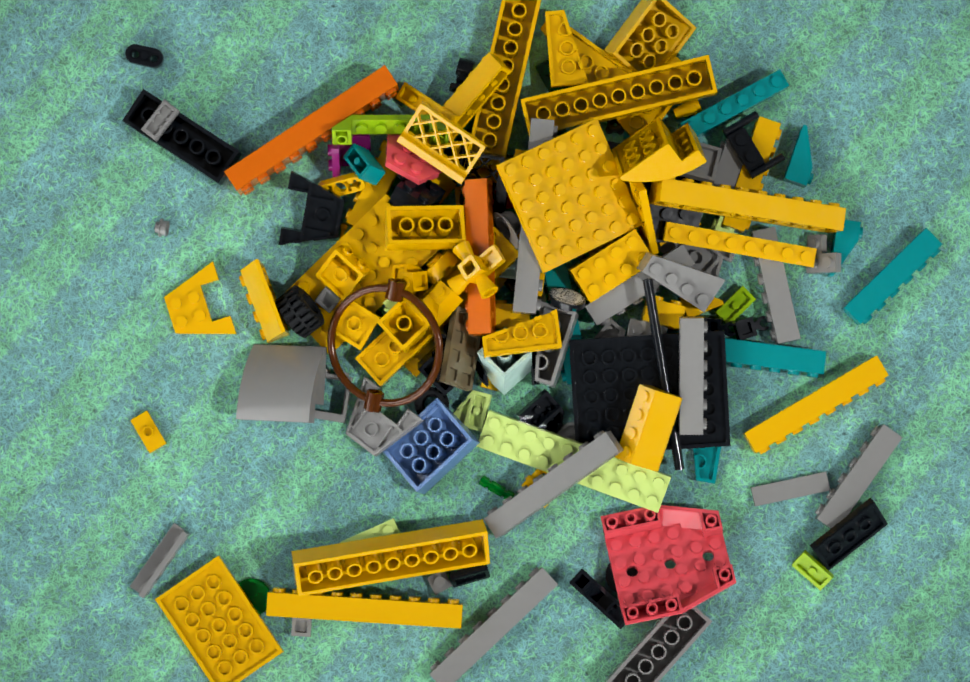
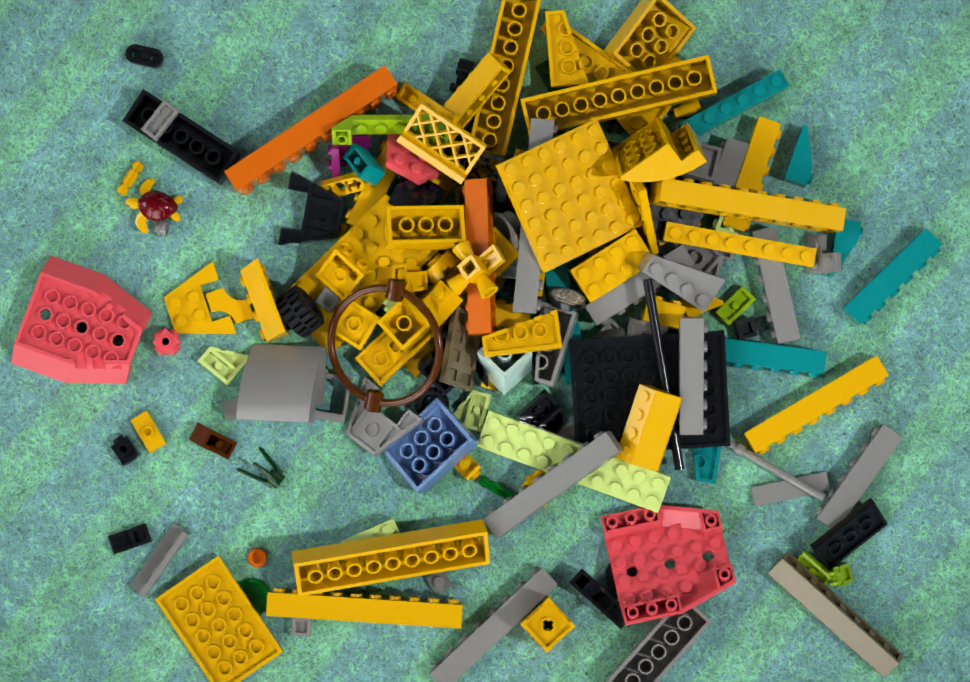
(74, 297): none -> coral wedge
(129, 538): none -> black slope
(130, 178): none -> yellow axle
(131, 453): none -> black brick
(153, 205): none -> animal
(174, 343): none -> coral brick
(213, 440): none -> reddish brown slope
(221, 301): none -> yellow tile
(223, 363): none -> yellowish green wing
(230, 408): none -> light grey tile
(257, 557): none -> orange tile
(274, 477): none -> dark green plant
(468, 468): none -> yellow bracket
(469, 575): black plate -> none
(547, 611): none -> yellow container
(716, 323): black plate -> none
(740, 449): none -> light grey bar
(746, 148): black plate -> none
(835, 614): none -> brick
(841, 575): none -> lime plate

